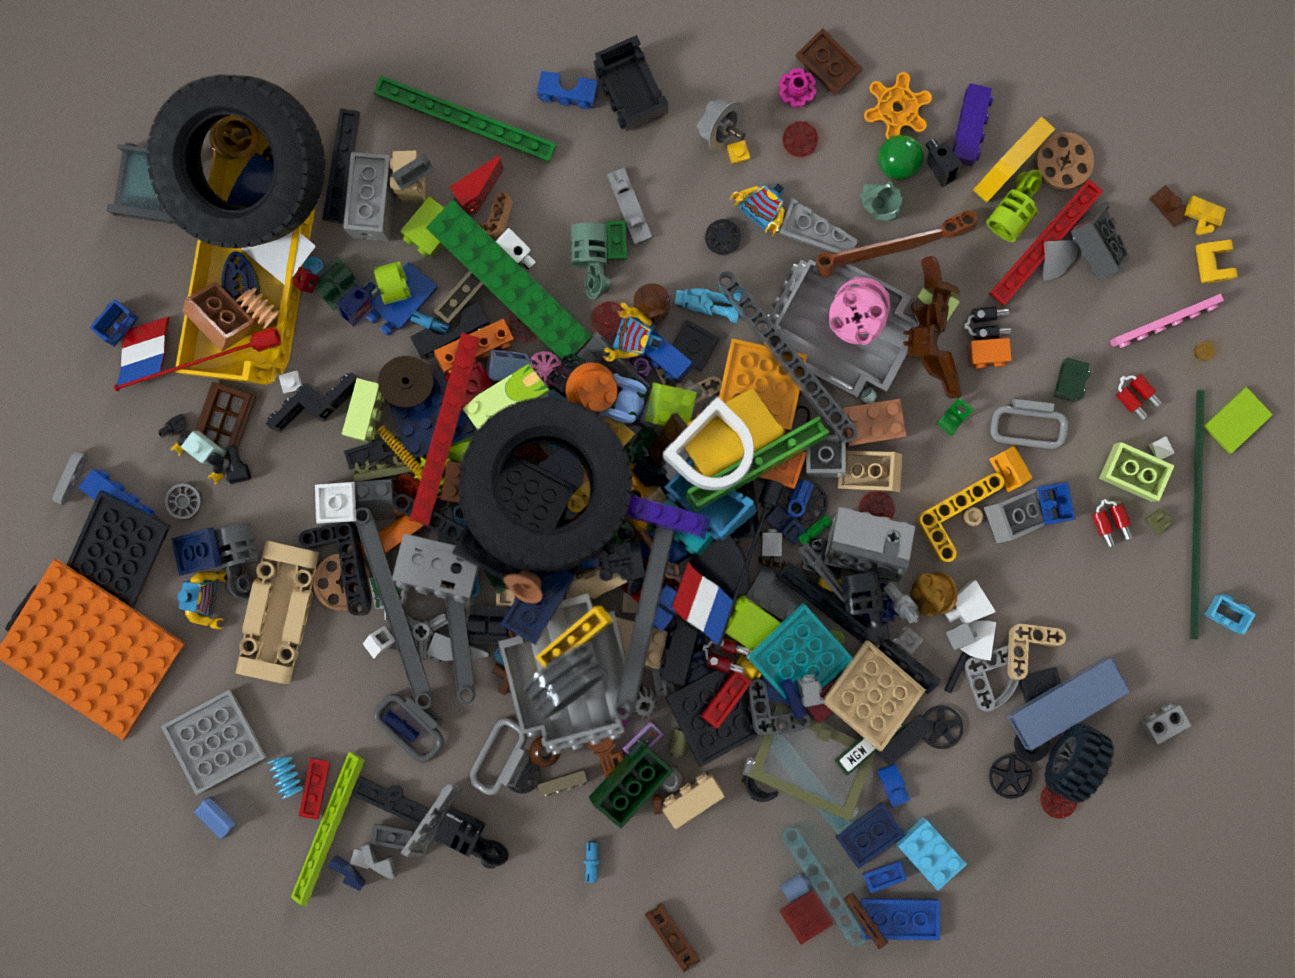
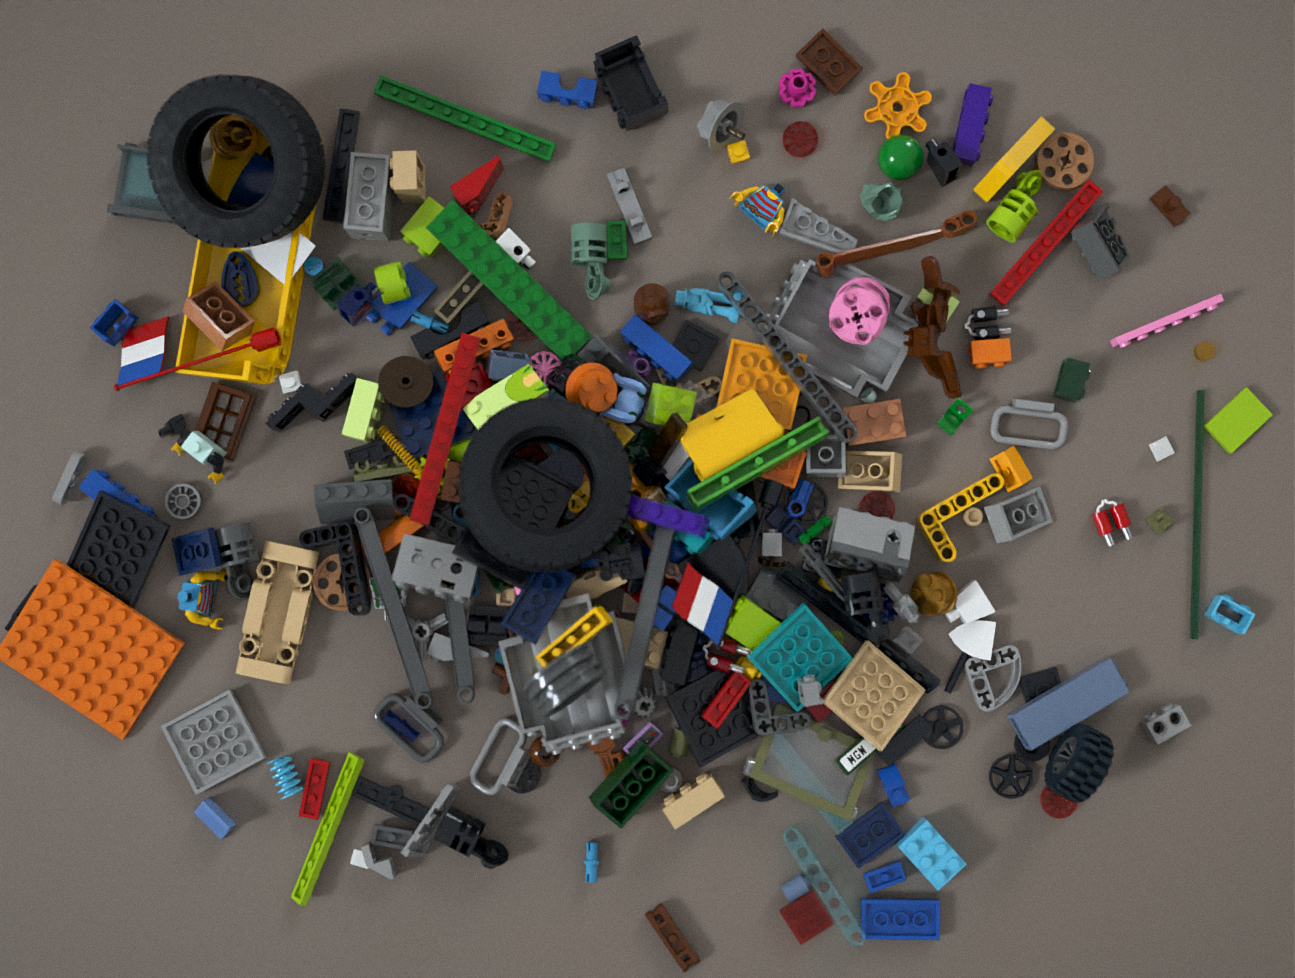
(237, 470): black pin -> none
(258, 307): light nougat piece -> none
(306, 277): dark red piece -> none
(335, 503): white tile -> none
(352, 876): dark blue slope -> none
(379, 642): white brick -> none
(413, 172): dark grey hinge -> none
(525, 586): nougat piece -> none
(562, 782): dark tan piece -> none
(607, 319): clear red wheel -> none
(633, 335): torso -> none
(657, 804): reddish brown tile -> none
(717, 408): white window -> none
(723, 236): black wheel -> none
(793, 698): clear blue pin -> none
(879, 940): reddish brown pin -> none
(962, 636): light grey brick -> none
(1024, 641): tan beam -> none
(1058, 258): light grey brick -> none
(1062, 503): blue window -> none
(1136, 472): yellowish green brick -> none
(1143, 387): red piece -> none
(1205, 213): yellow plate -> none
(1207, 262): yellow connector -> none

